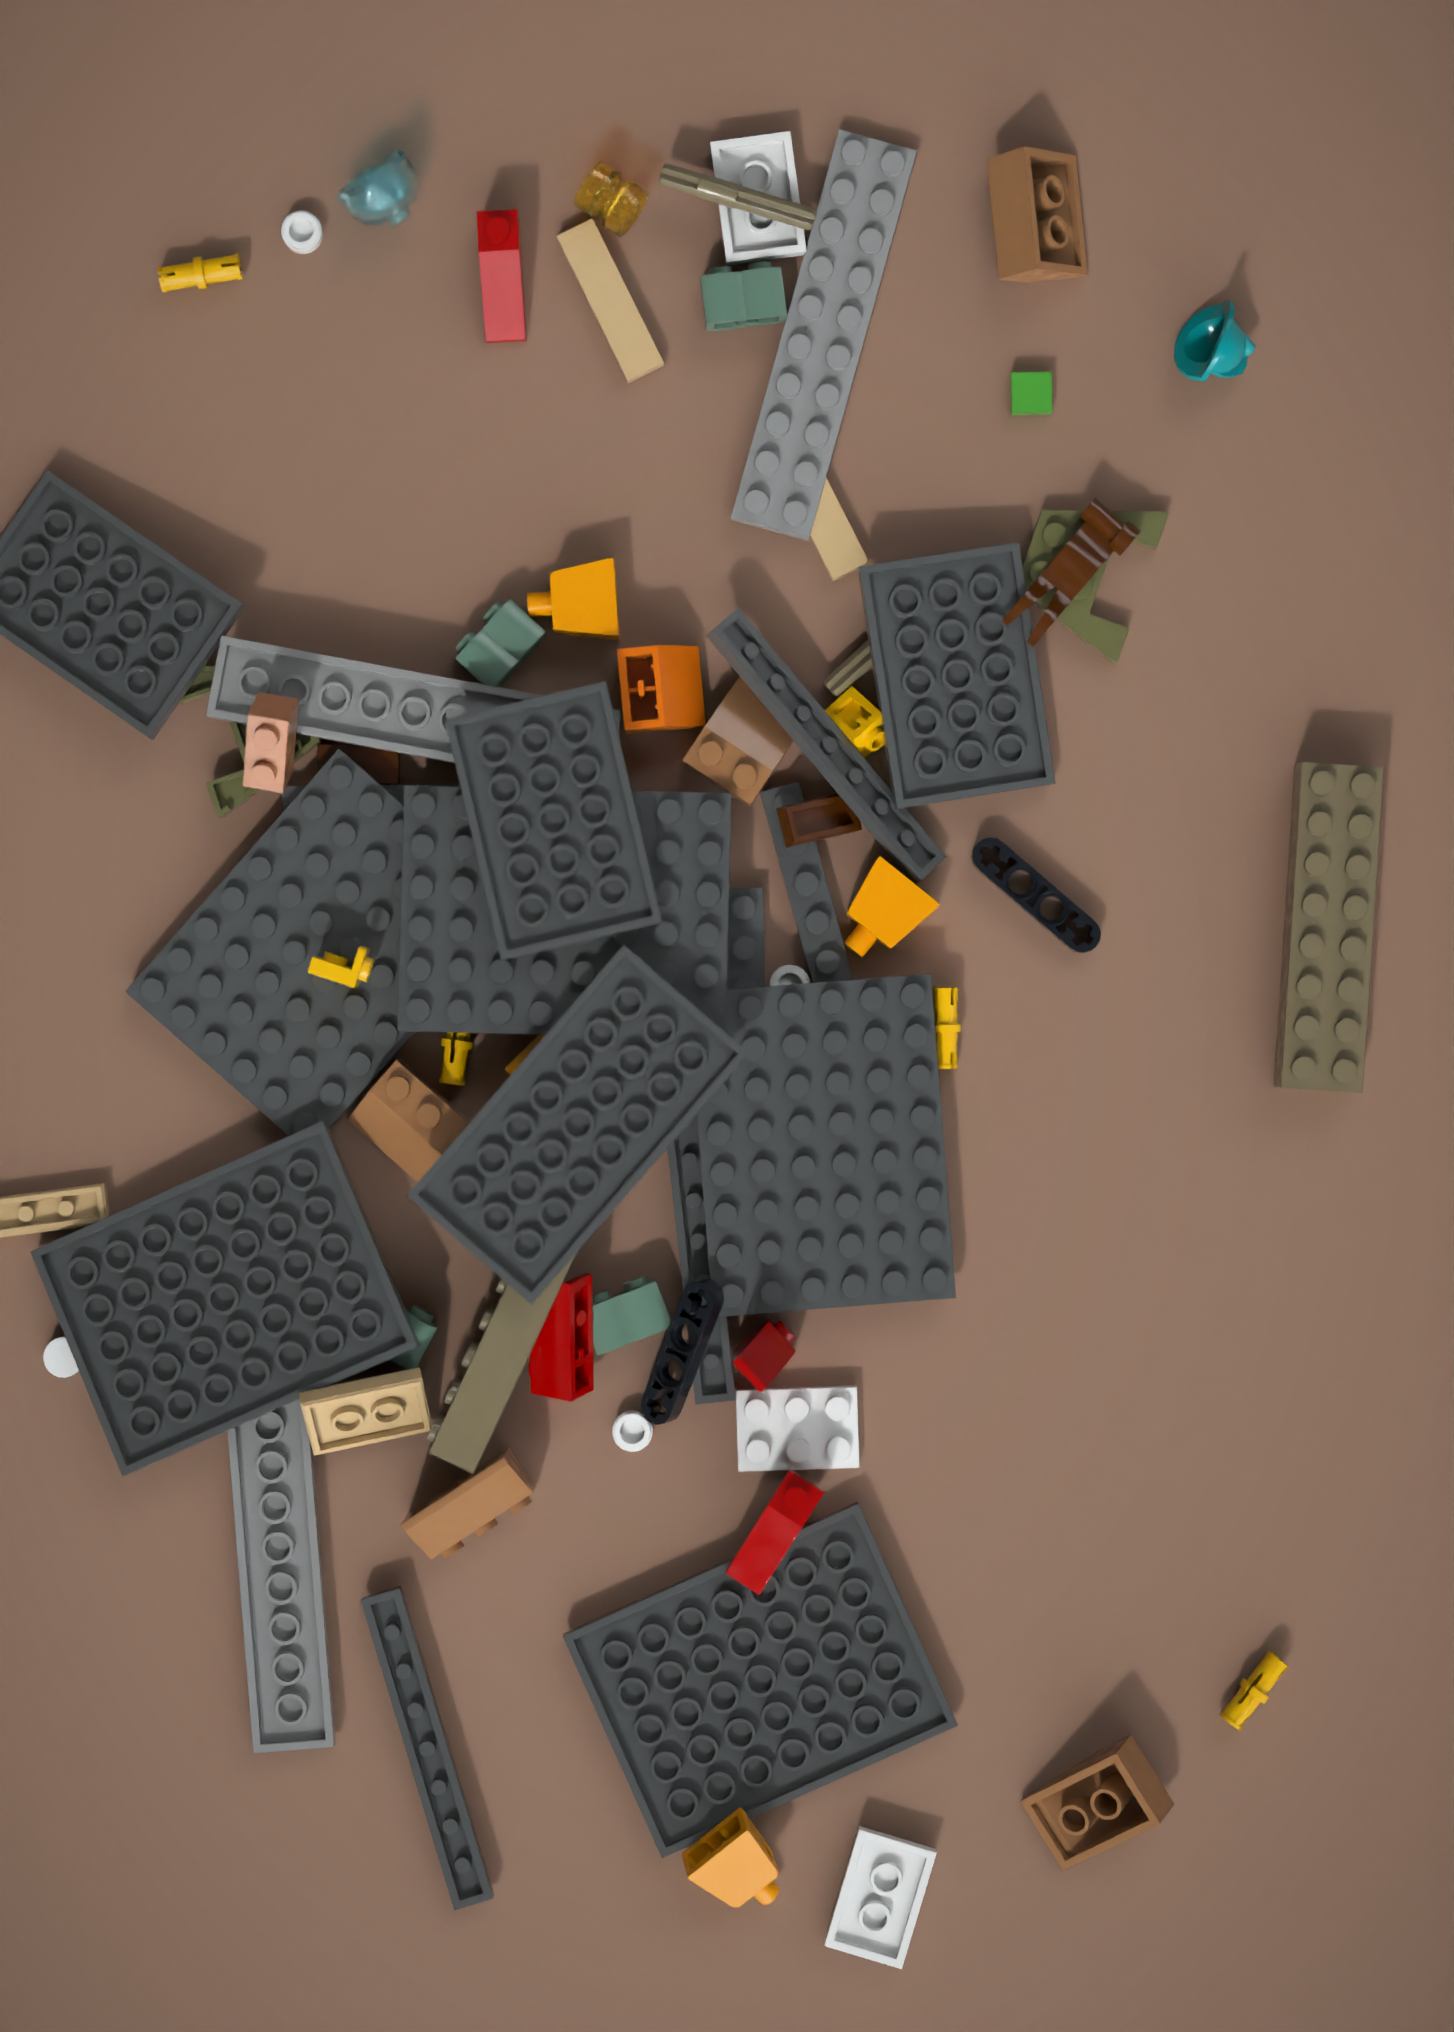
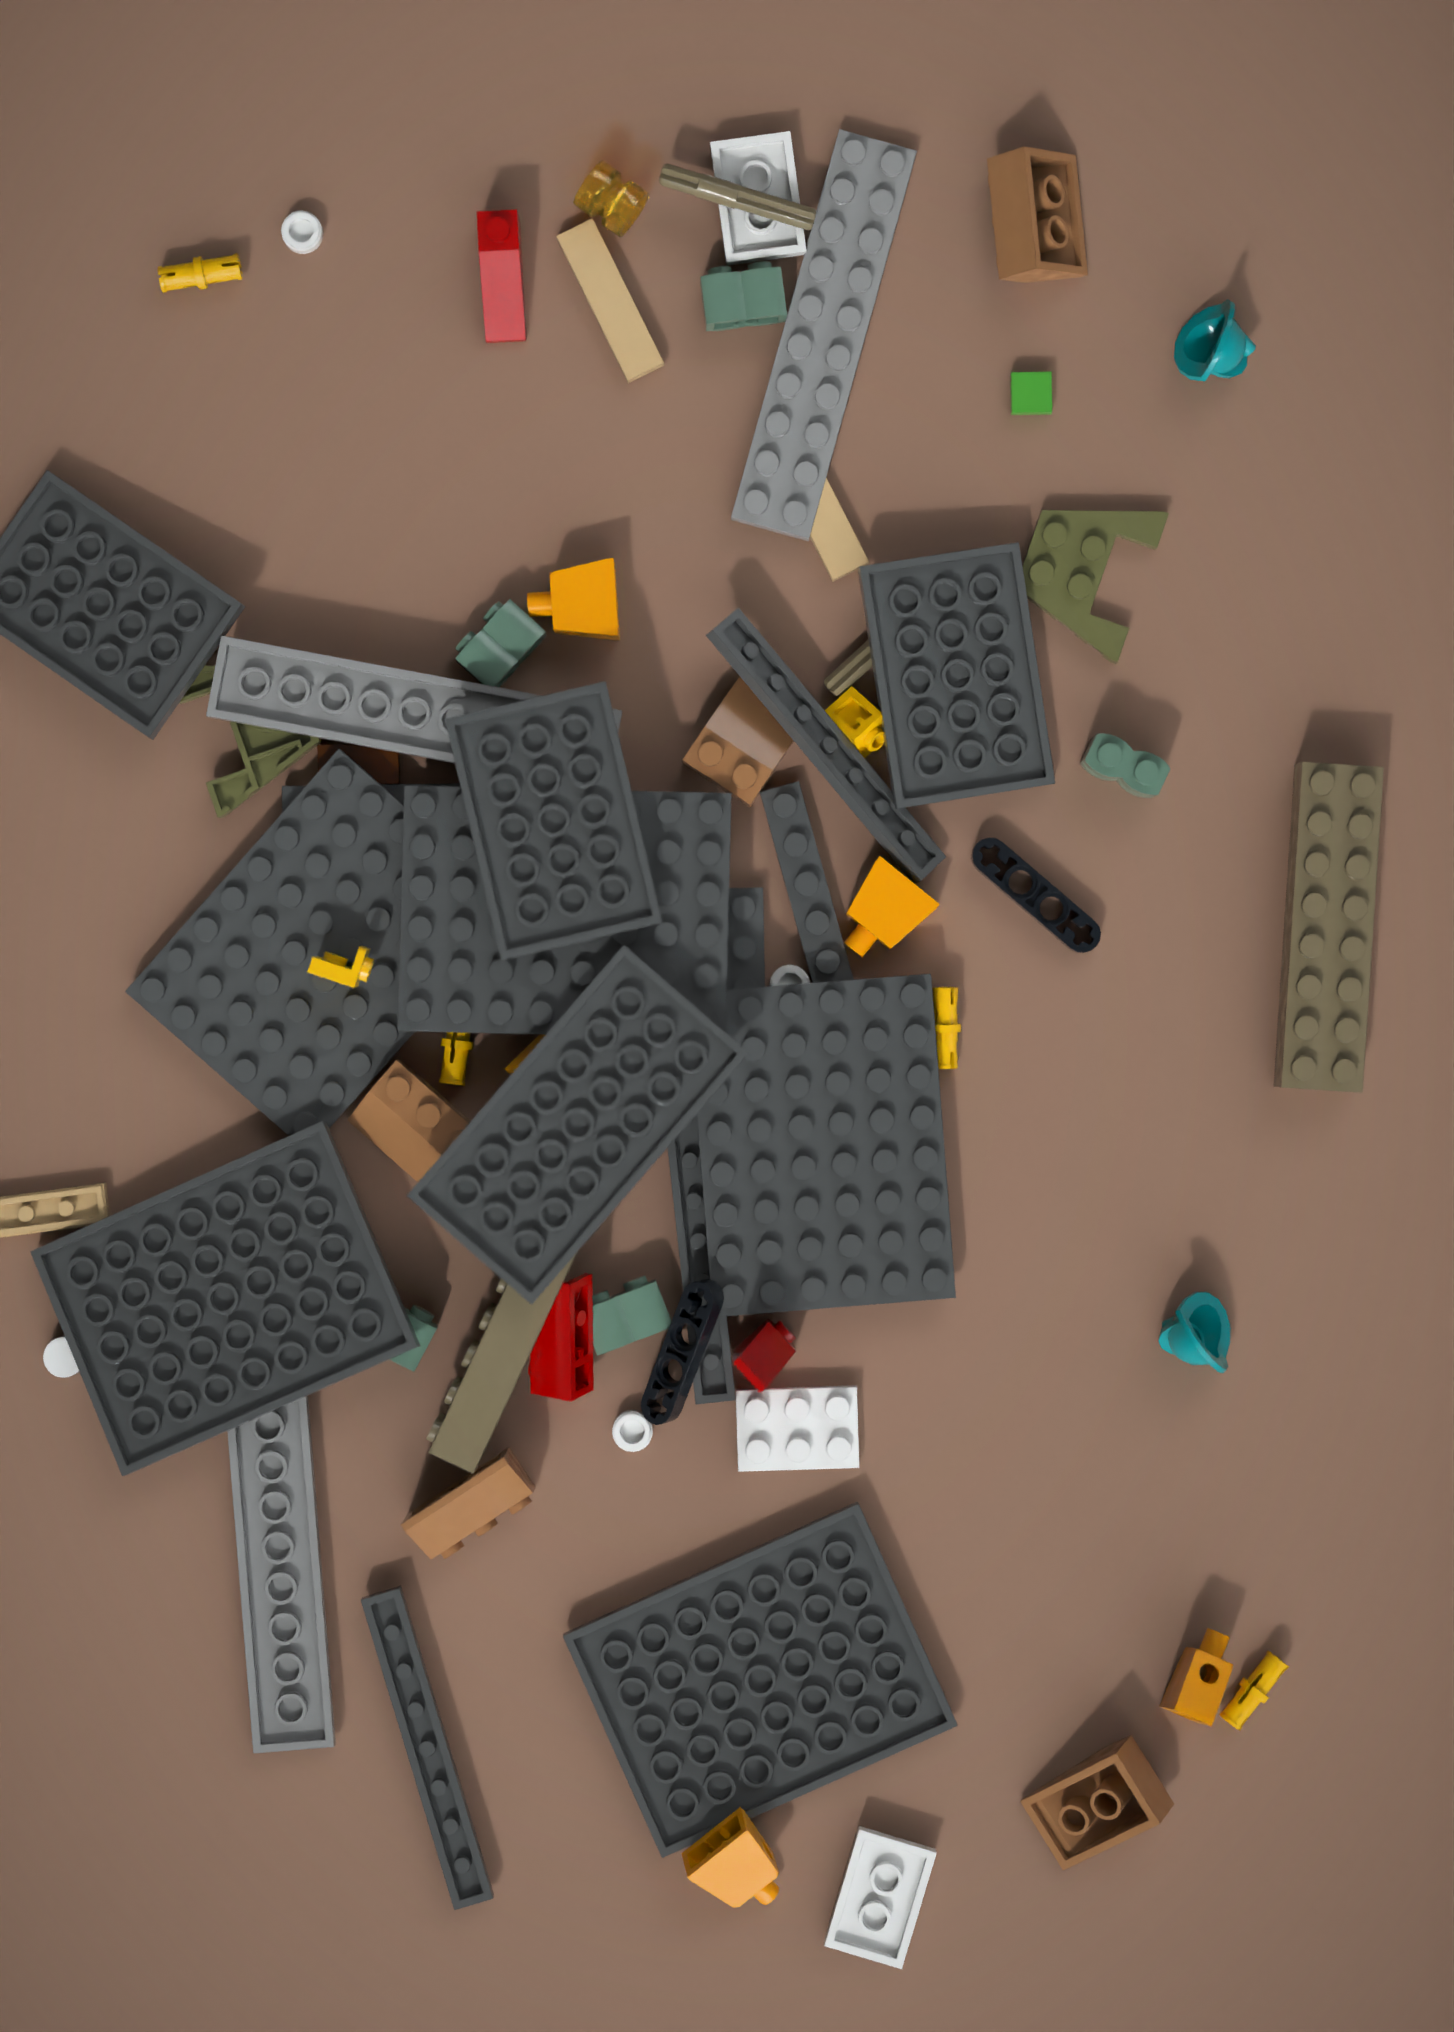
(270, 742): nougat brick -> none
(366, 1411): tan tile -> none
(381, 191): clear light blue cylinder -> none
(661, 688): orange slope -> none
(775, 1532): red slope -> none
(816, 820): reddish brown tile -> none
(1076, 564): reddish brown flag -> none
(1134, 771): none -> sand green brick
(1187, 1692): none -> light orange torso
(1198, 1332): none -> teal helmet

